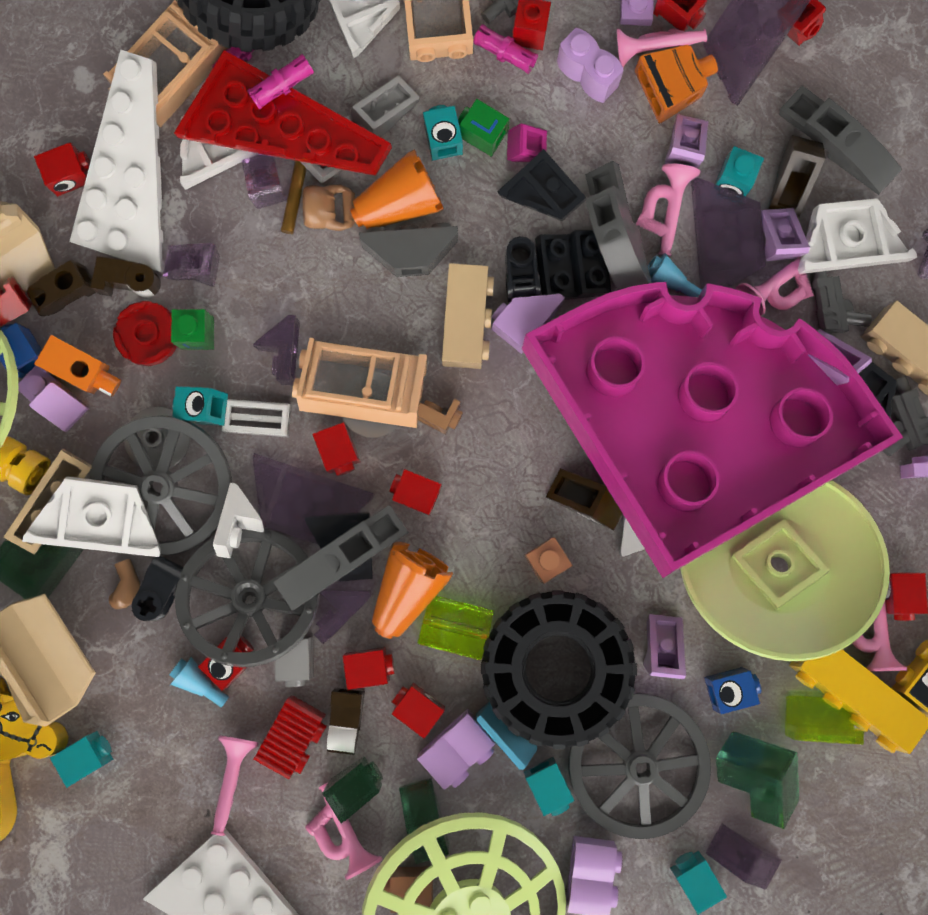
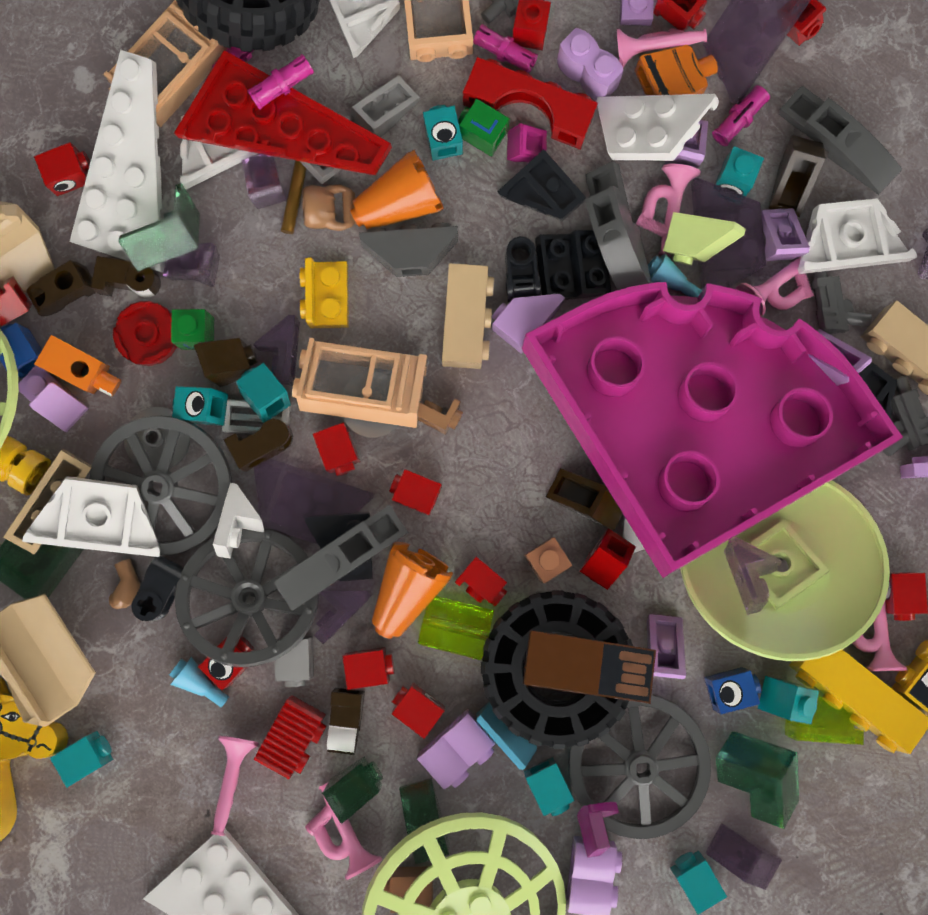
(167, 237): none -> clear green panel
(225, 359): none -> dark brown slope
(261, 446): none -> dark brown leg
(263, 392): none -> teal brick
(325, 294): none -> yellow bracket
(482, 582): none -> red brick
(499, 86): none -> red arch
(589, 667): none -> reddish brown piece
(593, 827): none -> magenta tile
(608, 559): none -> red brick
(651, 124): none -> white wing
(699, 237): none -> yellowish green slope
(746, 566): none -> slope
(752, 102): none -> dark pink pin
(788, 700): none -> teal brick

